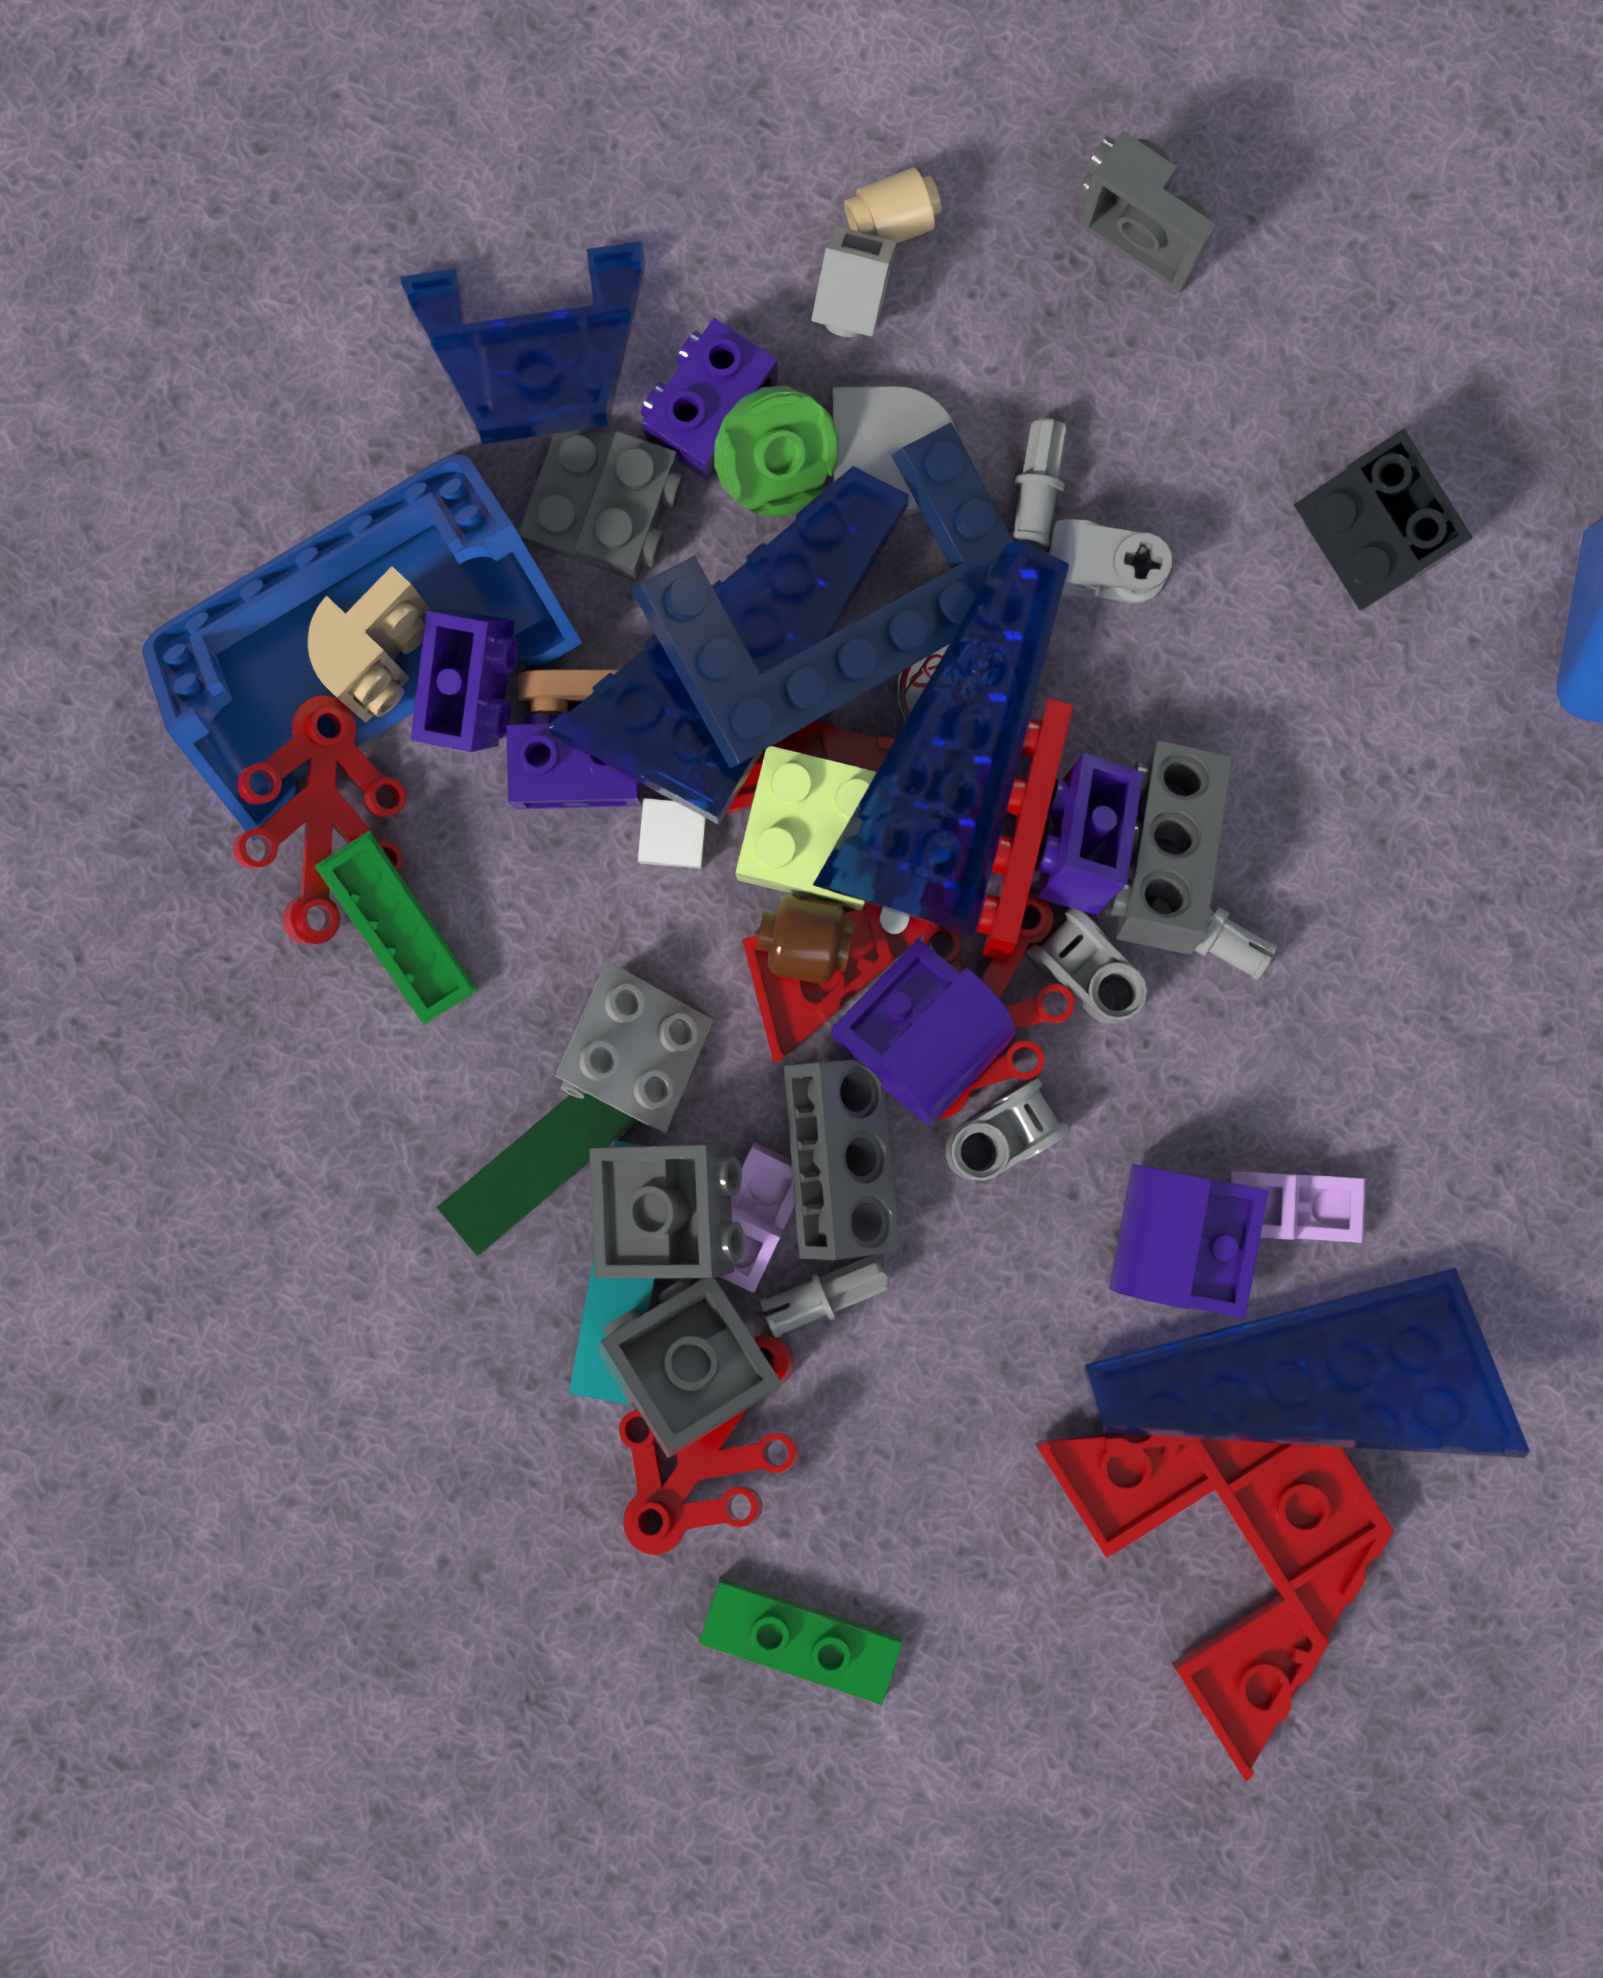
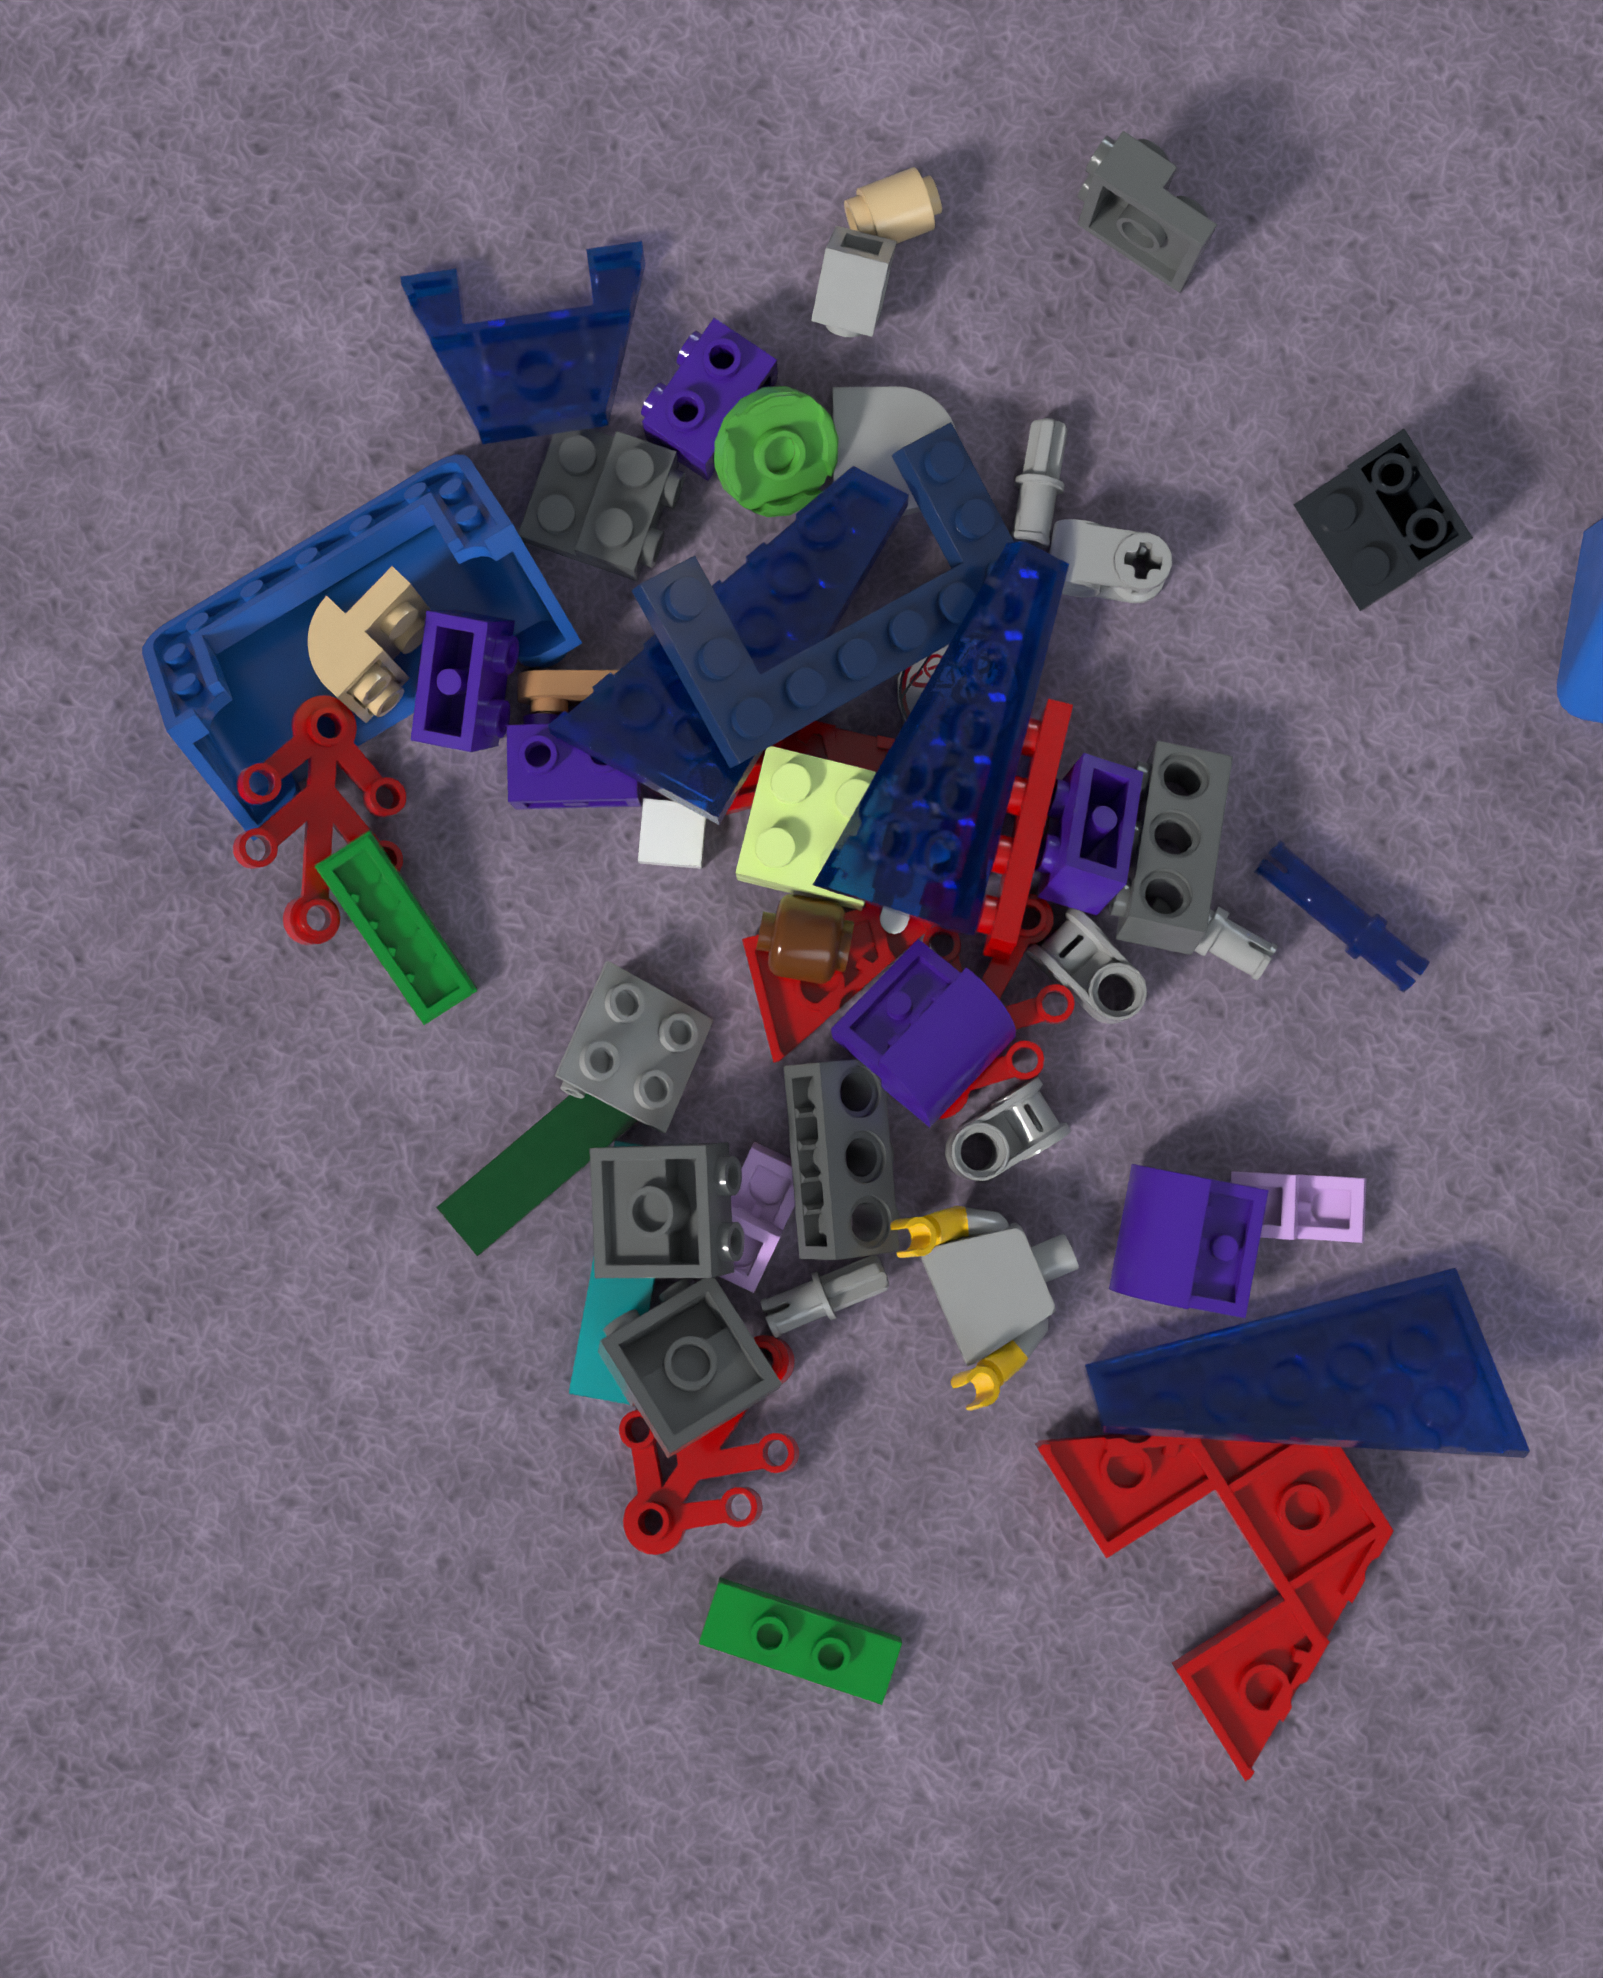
(988, 1289): none -> light grey torso
(1342, 917): none -> clear blue pin

